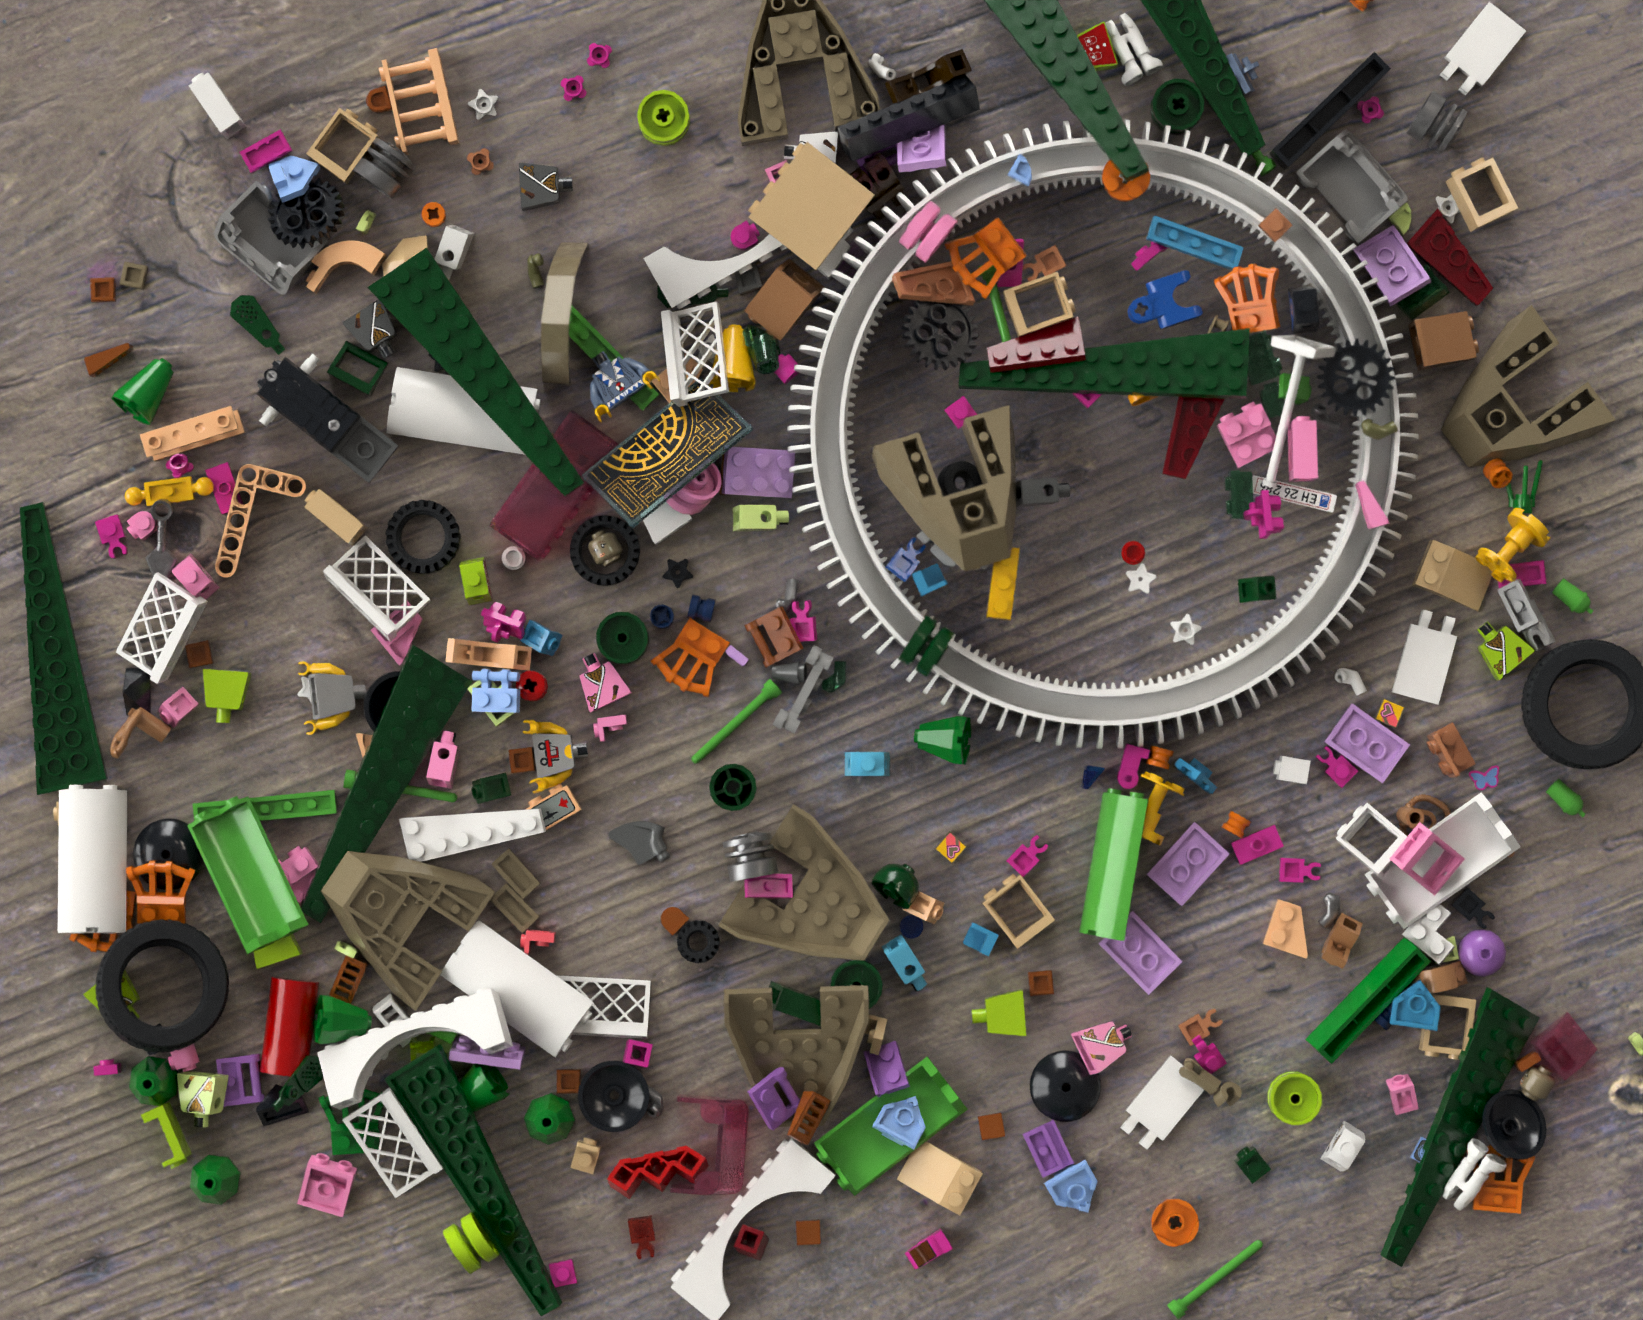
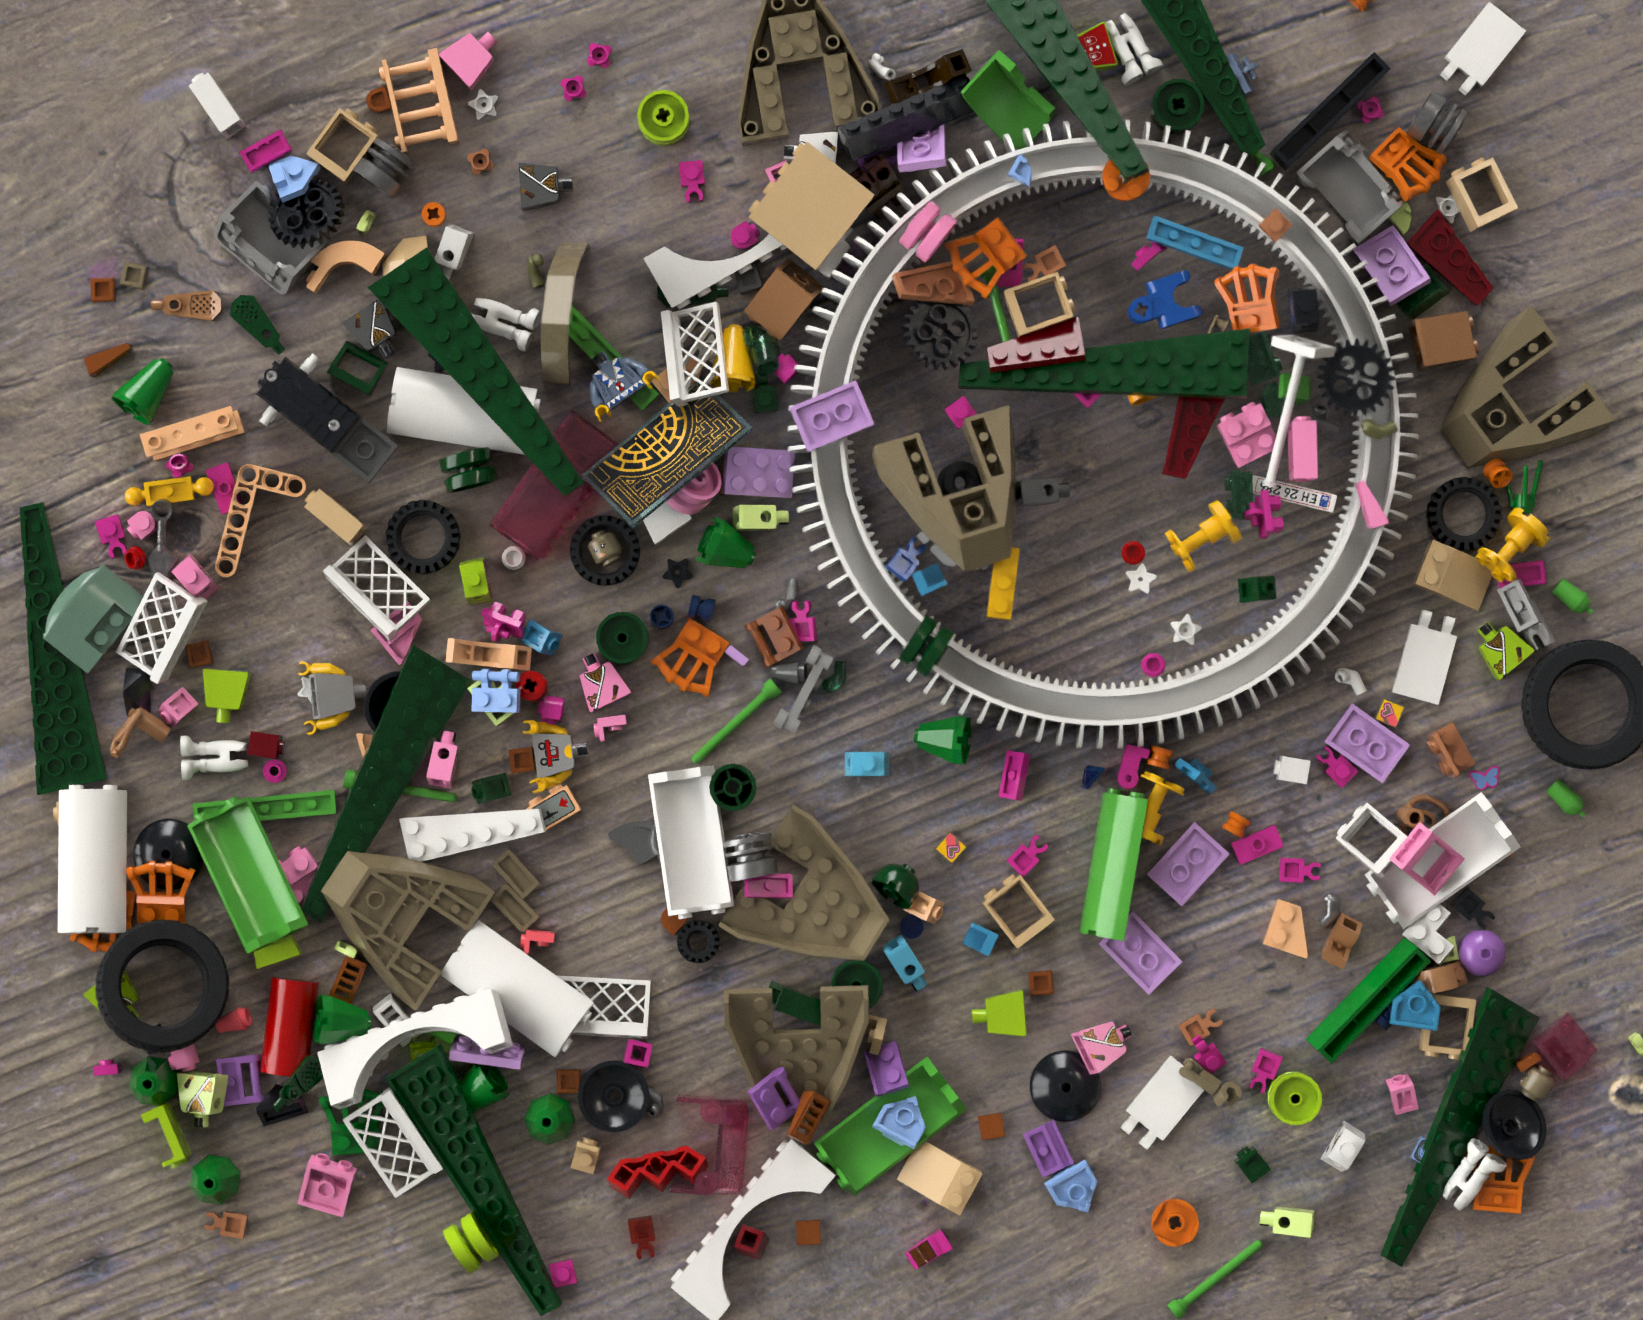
(91, 616): none -> sand green slope
(135, 558): none -> red plate
(186, 305): none -> medium nougat piece
(204, 765): none -> white piece
(231, 1224): none -> nougat plate
(234, 1021): none -> coral cone
(265, 745): none -> dark red brick
(282, 771): none -> dark pink plate
(467, 467): none -> dark green wheel
(469, 58): none -> bright pink torso
(499, 310): none -> white piece
(551, 709): none -> dark pink plate
(690, 842): none -> white cylinder
(692, 175): none -> dark pink plate
(724, 546): none -> green cone
(764, 397): none -> dark green plate
(831, 416): none -> lavender plate
(1005, 102): none -> bright green panel
(1014, 775): none -> dark pink plate
(1153, 665): none -> dark pink plate
(1210, 531): none -> yellow piece
(1265, 1066): none -> dark pink plate
(1300, 1221): none -> yellowish green torso
(1397, 152): none -> orange plate
(1491, 505): none -> black tyre

